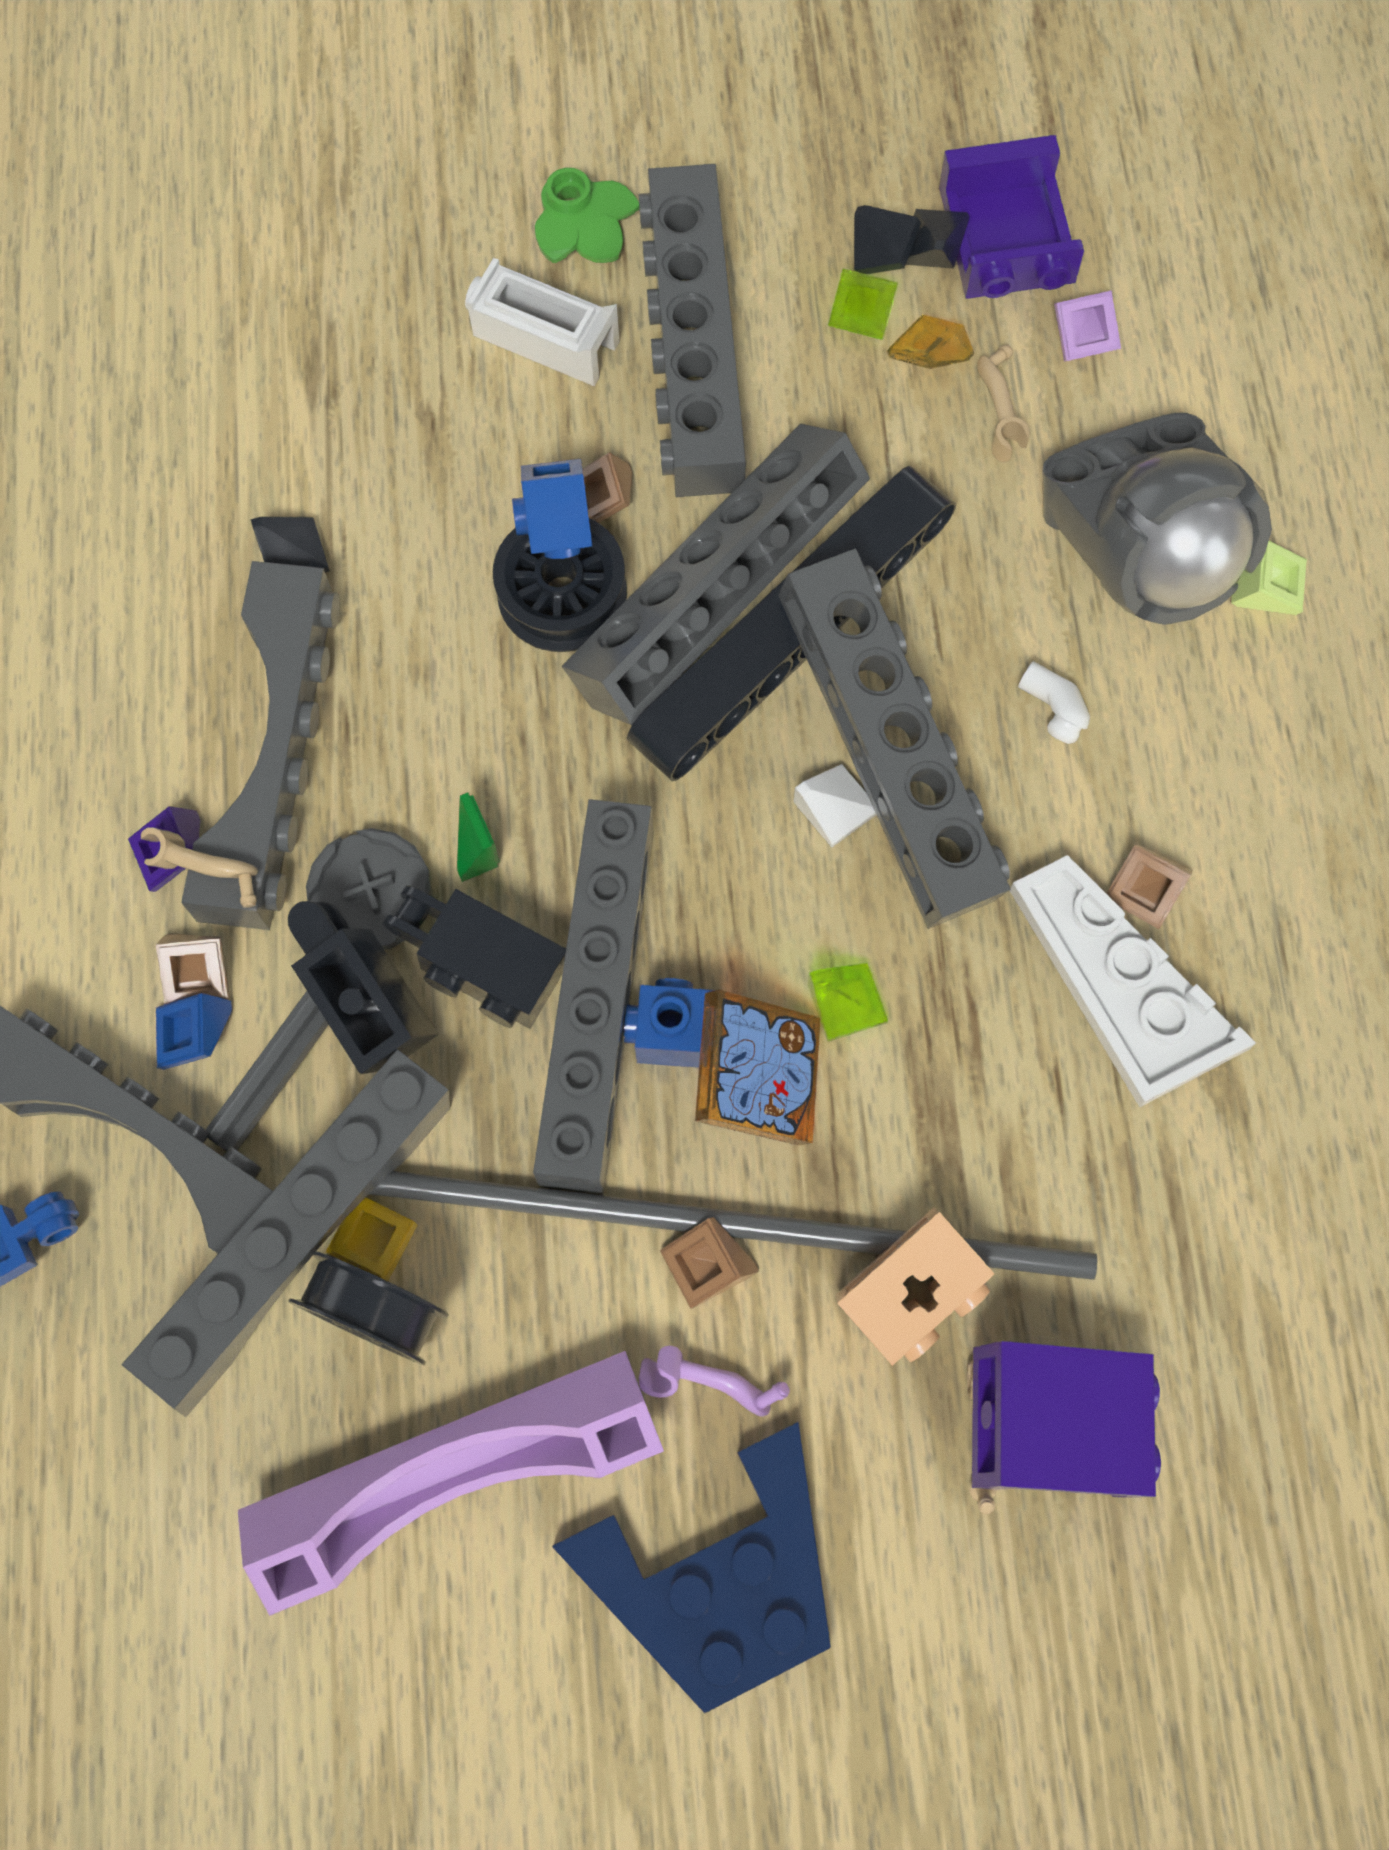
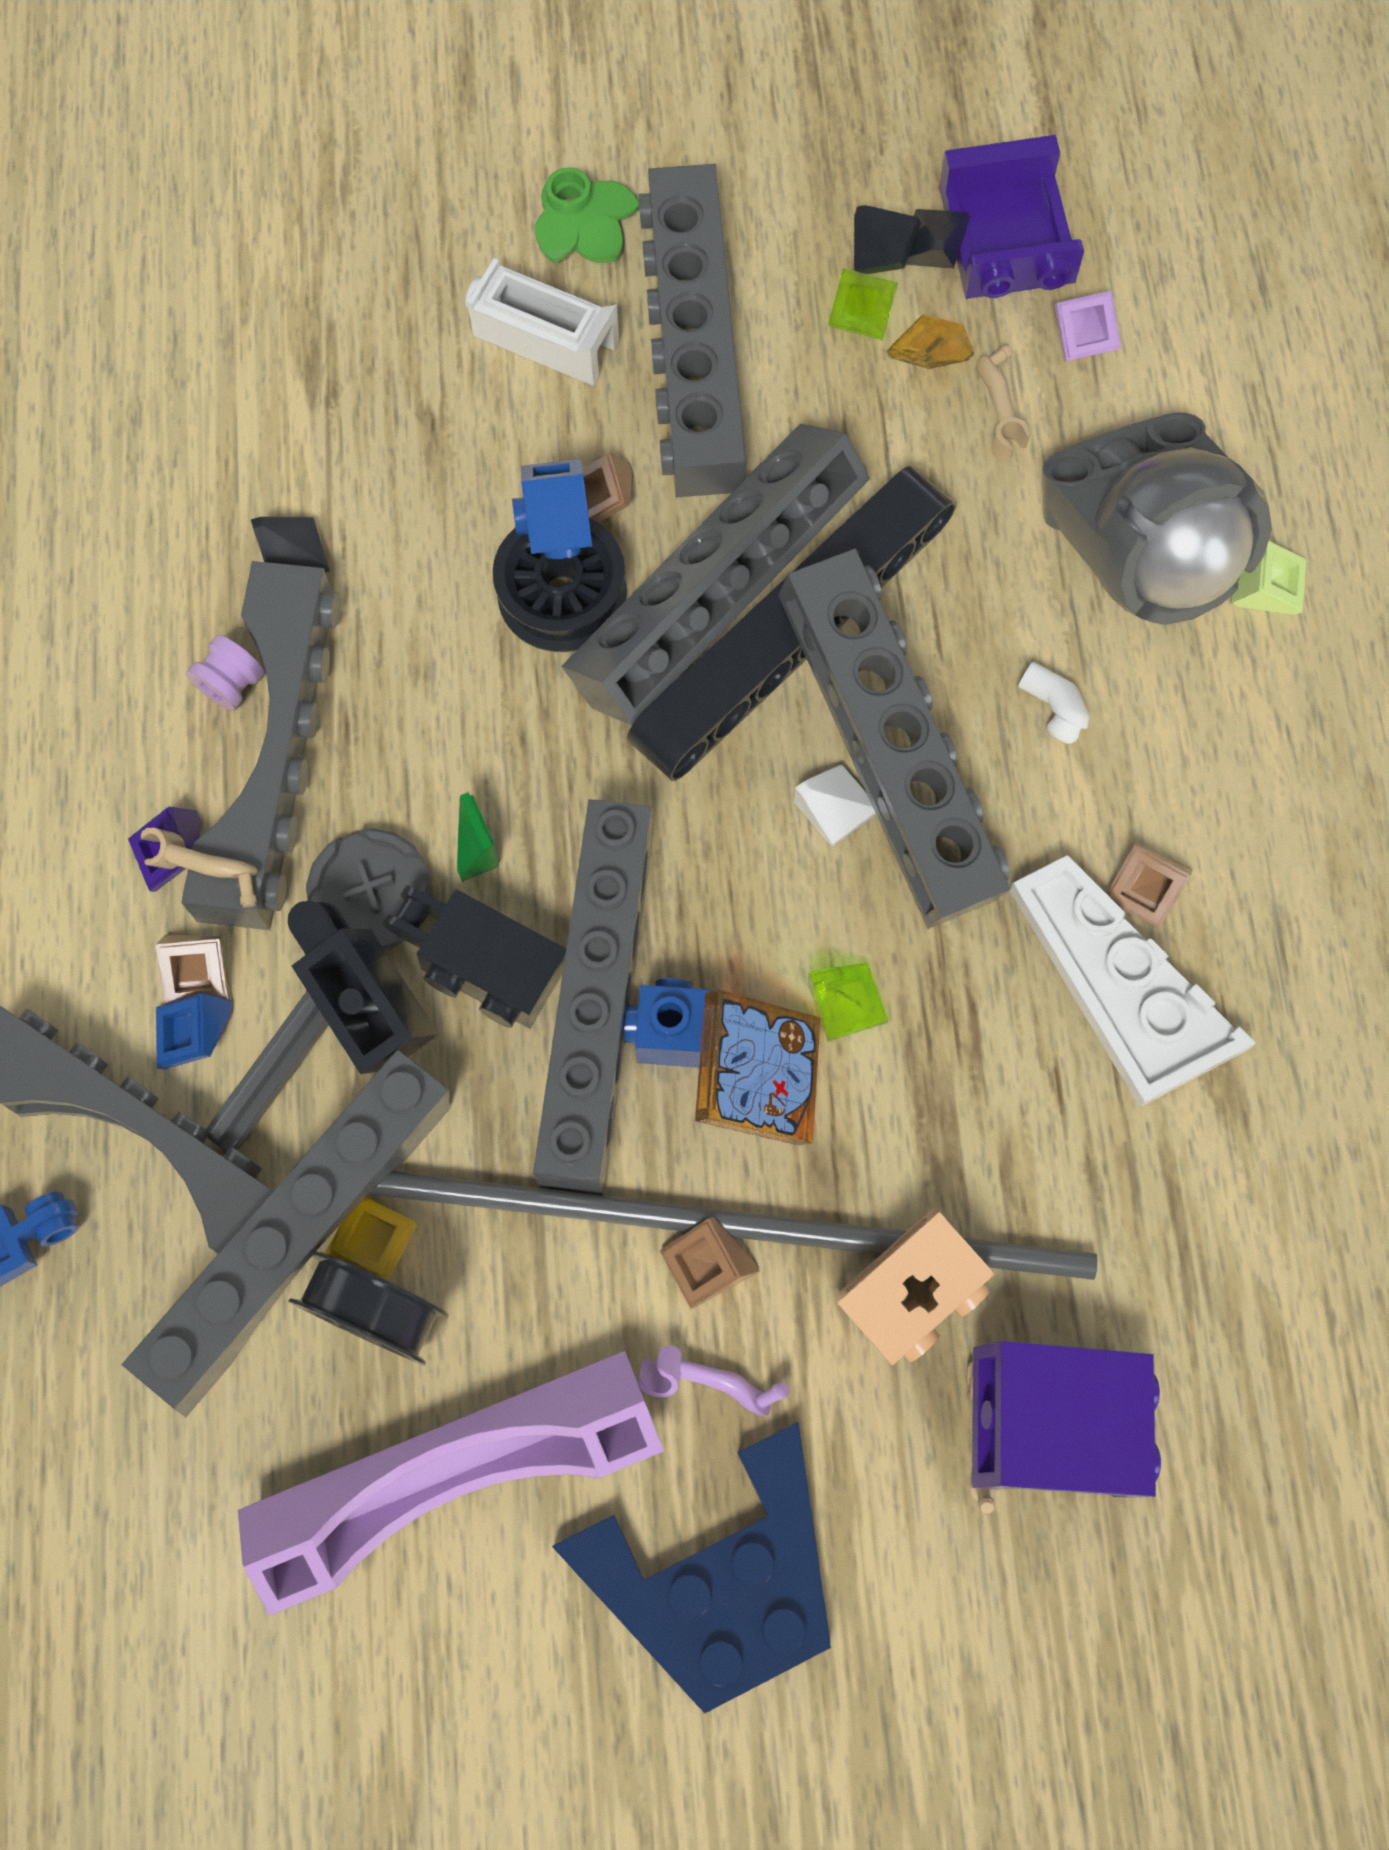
(225, 672): none -> lavender wheel

